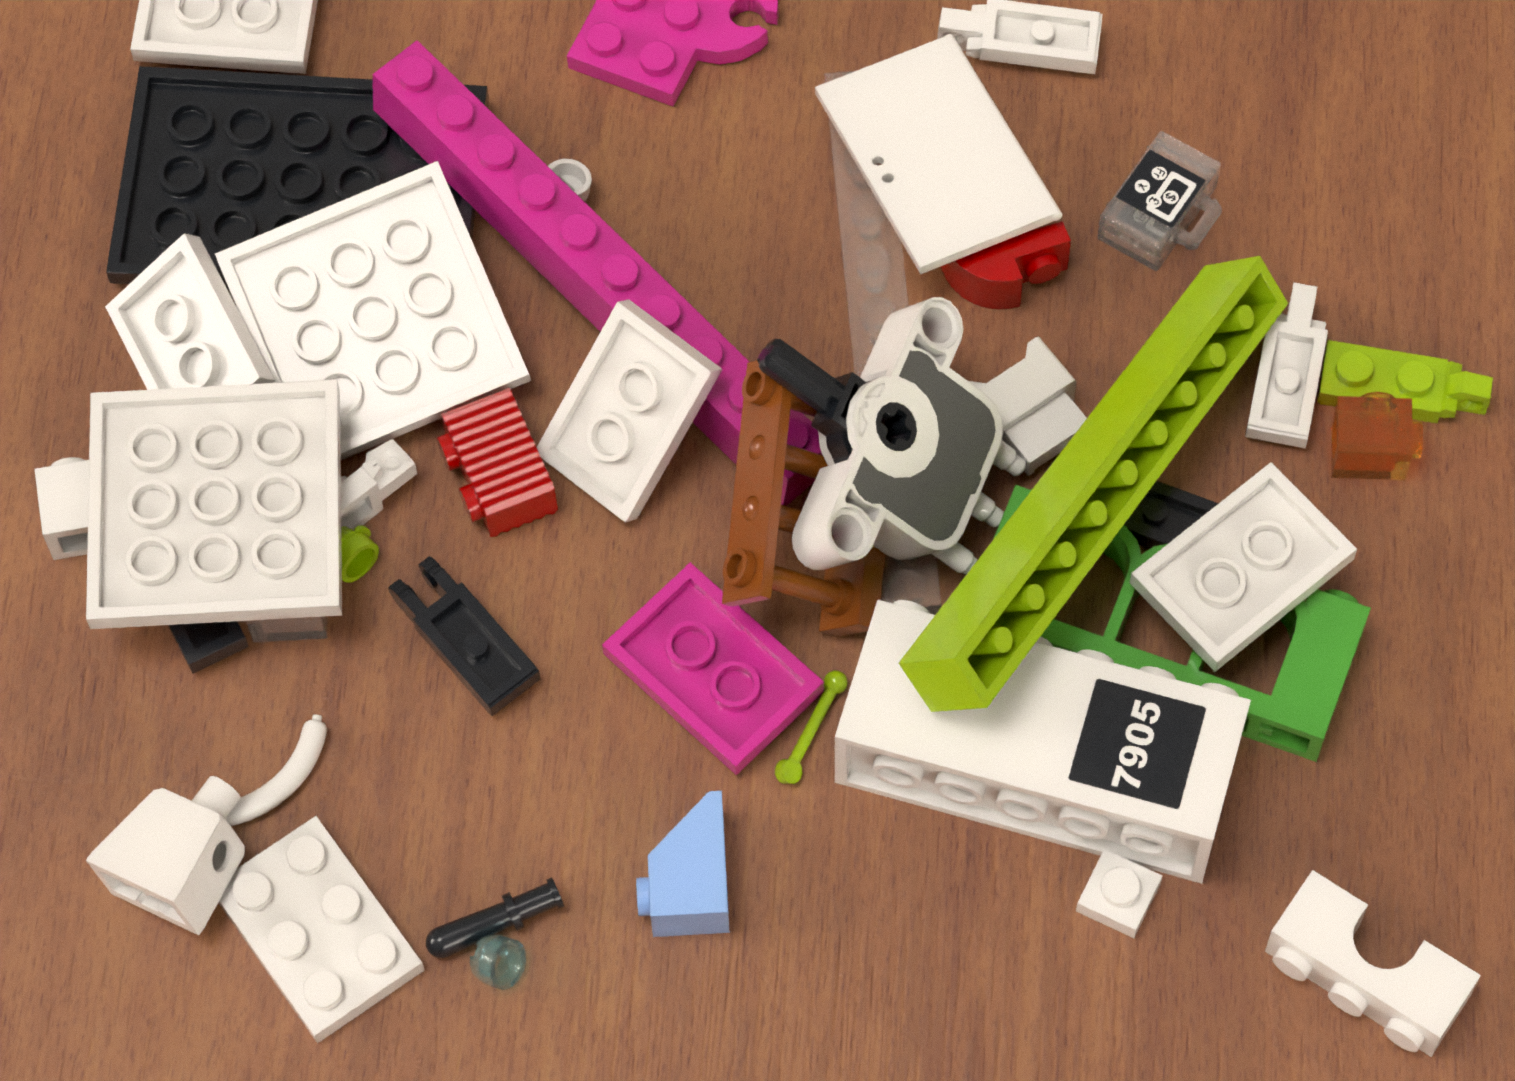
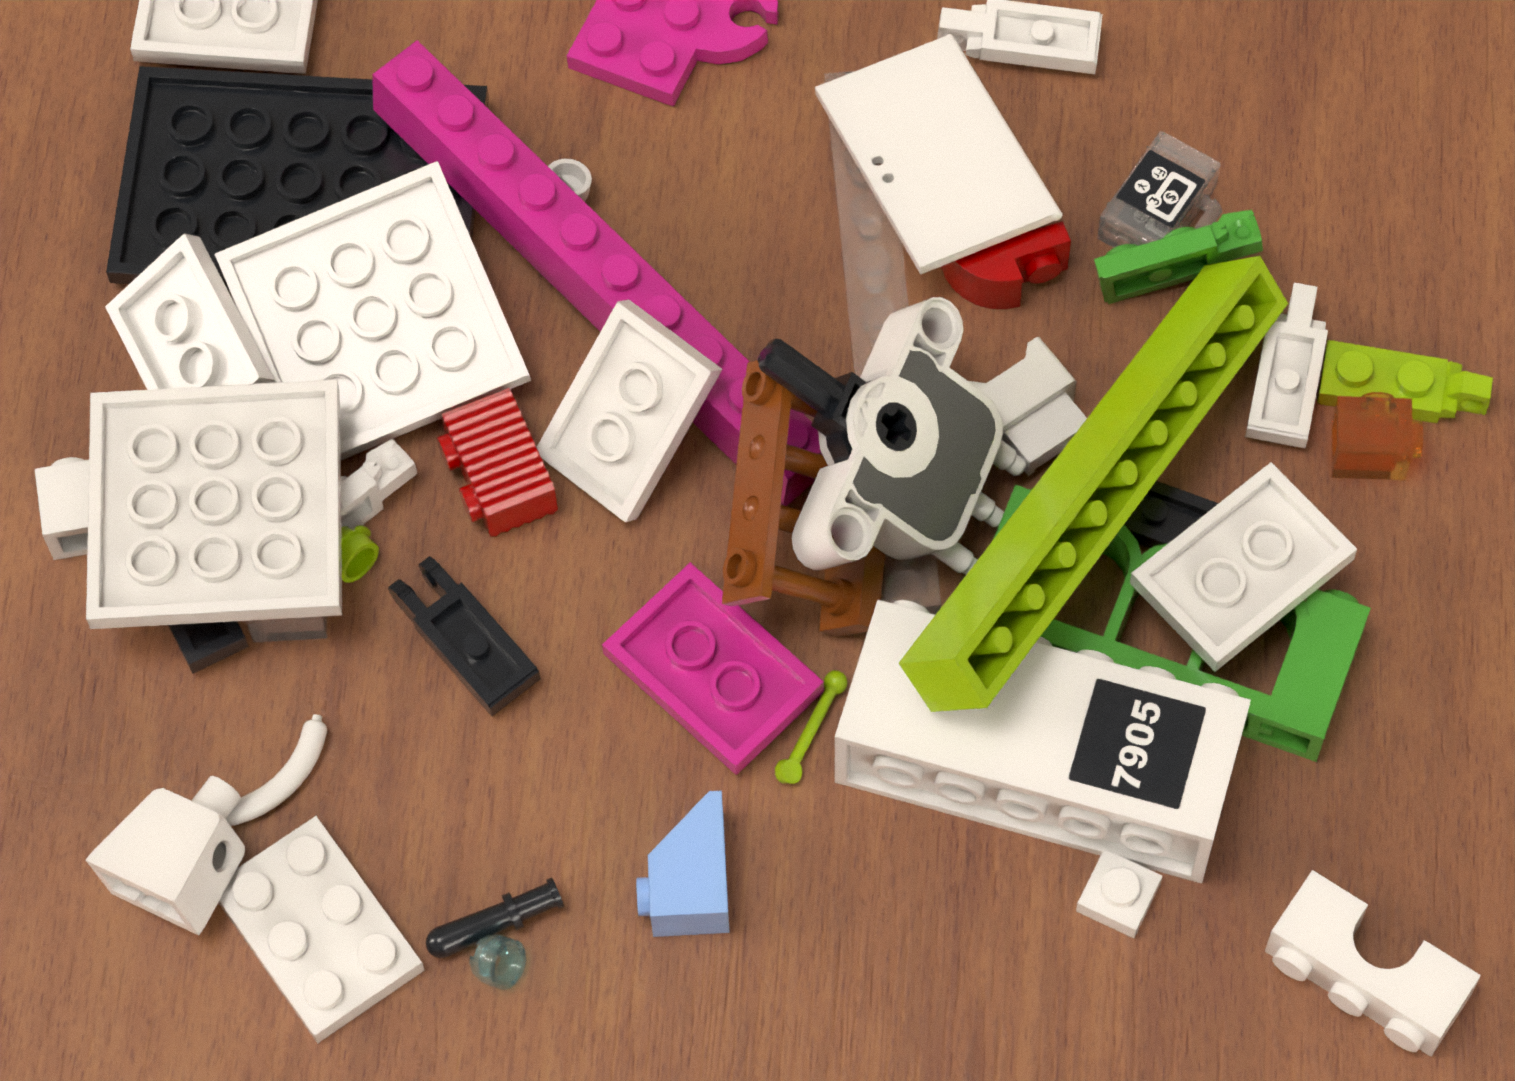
(1177, 257): none -> bright green hinge

